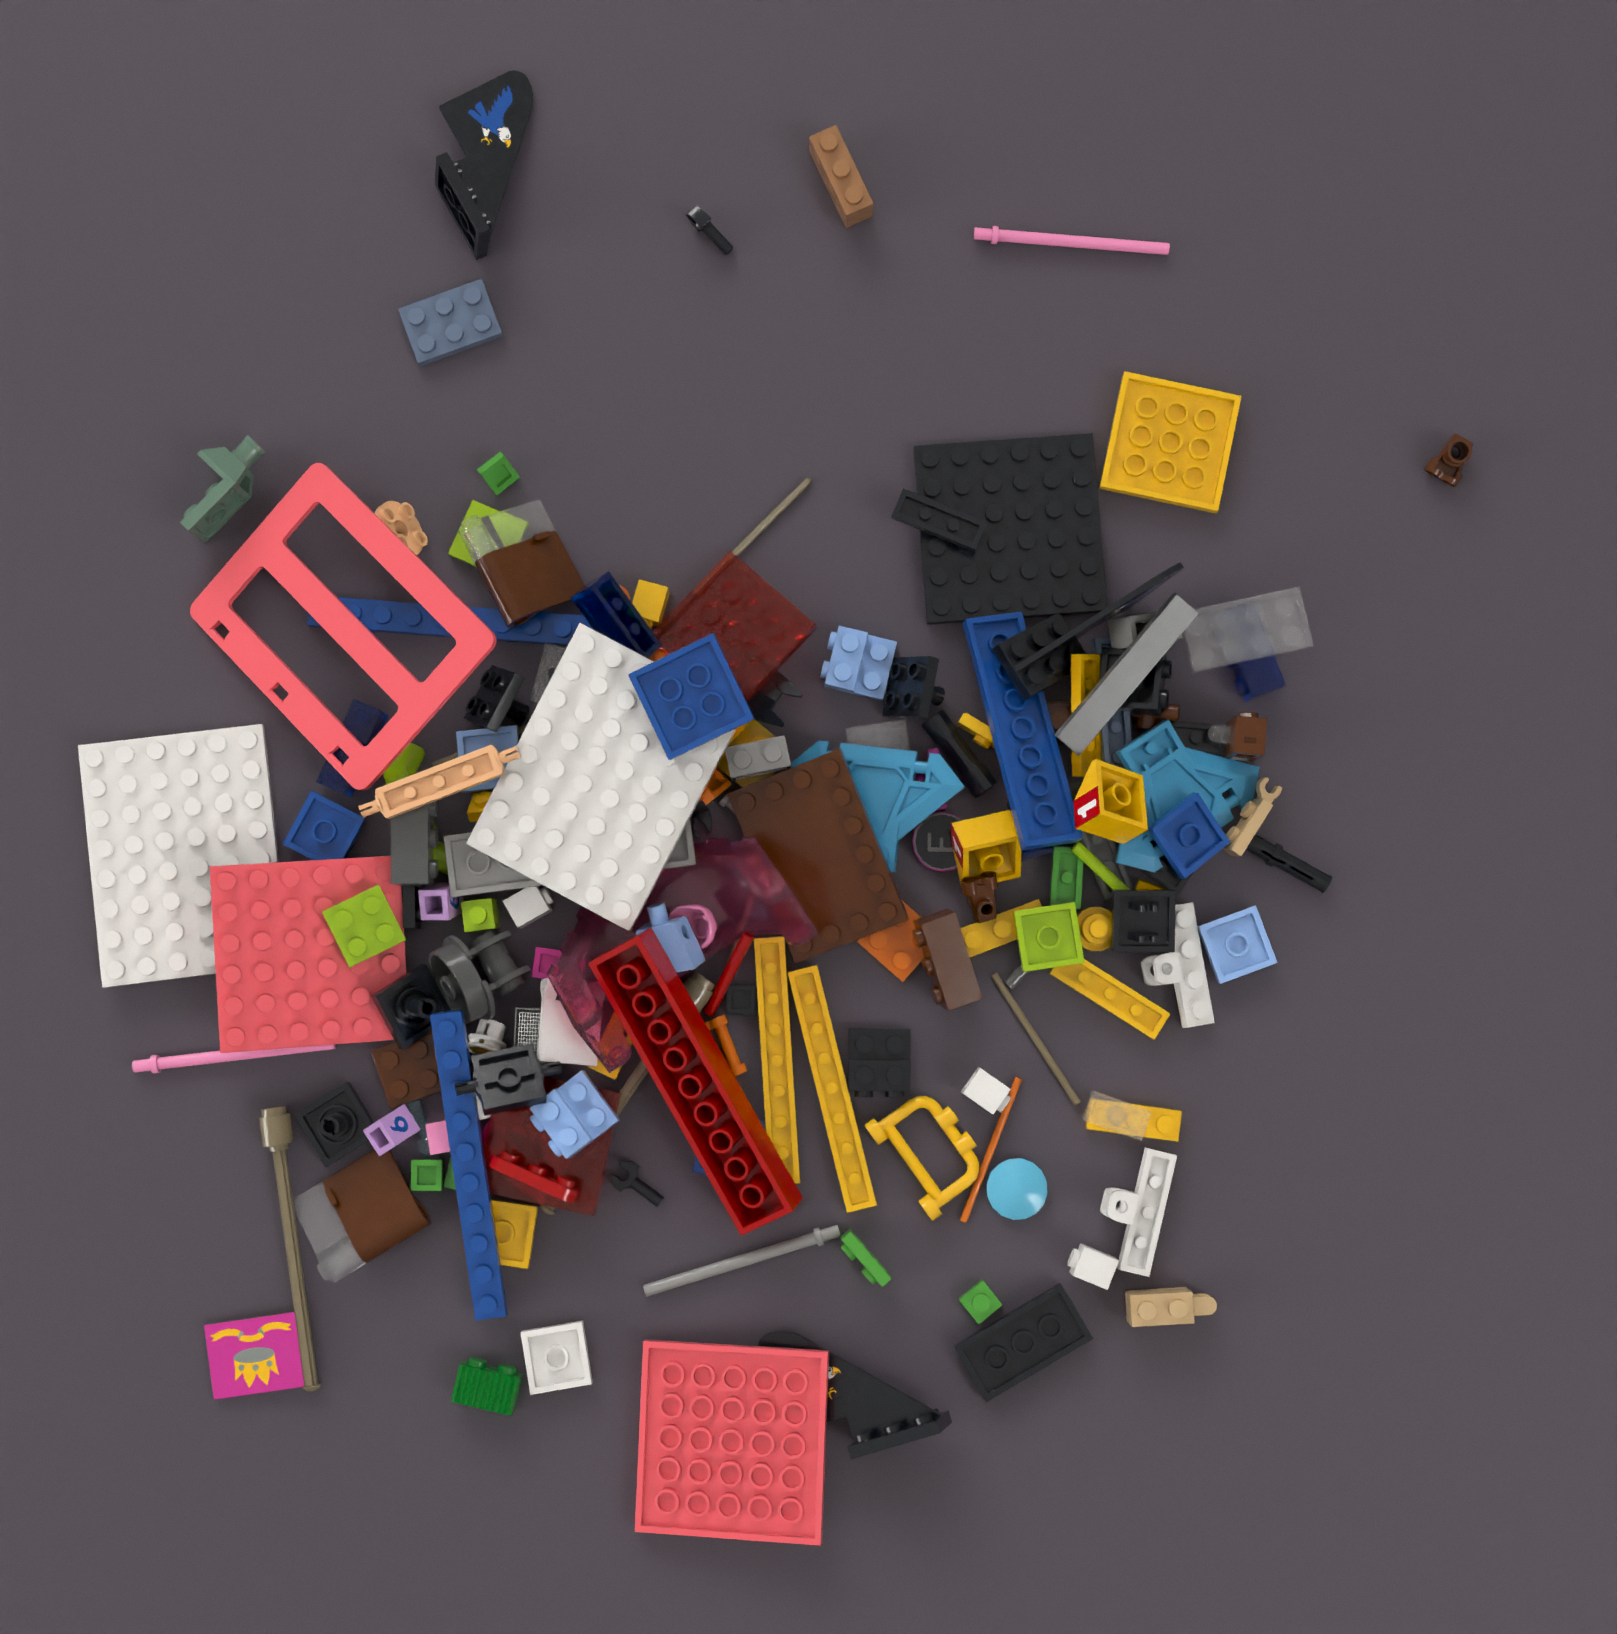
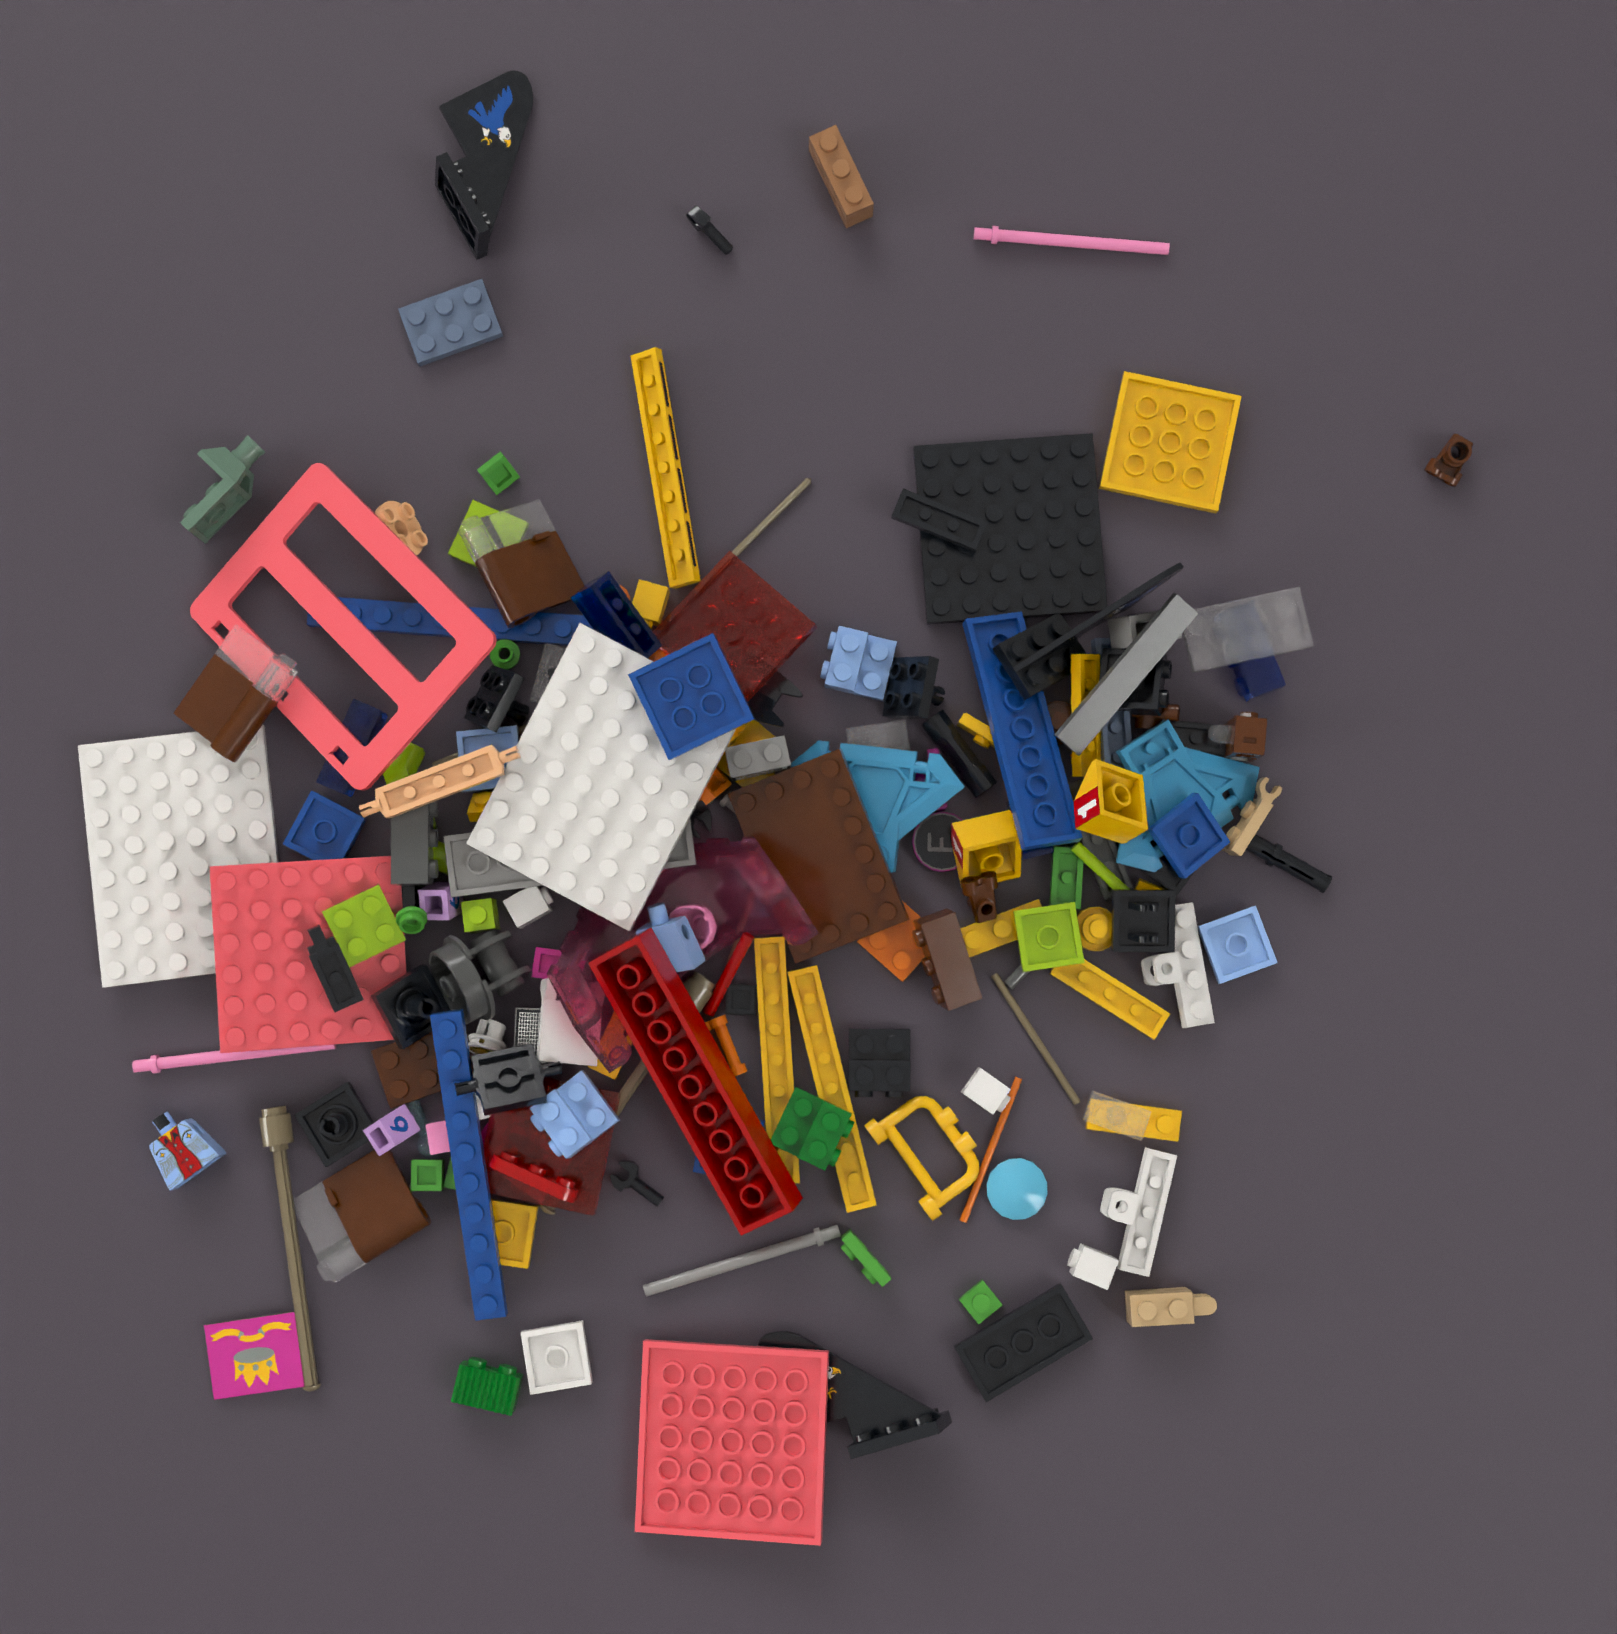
(182, 1150): none -> torso
(236, 692): none -> reddish brown door
(333, 970): none -> black hinge
(411, 919): none -> bright green plate
(514, 656): none -> bright green plate
(665, 468): none -> yellow plate
(812, 1129): none -> green plate

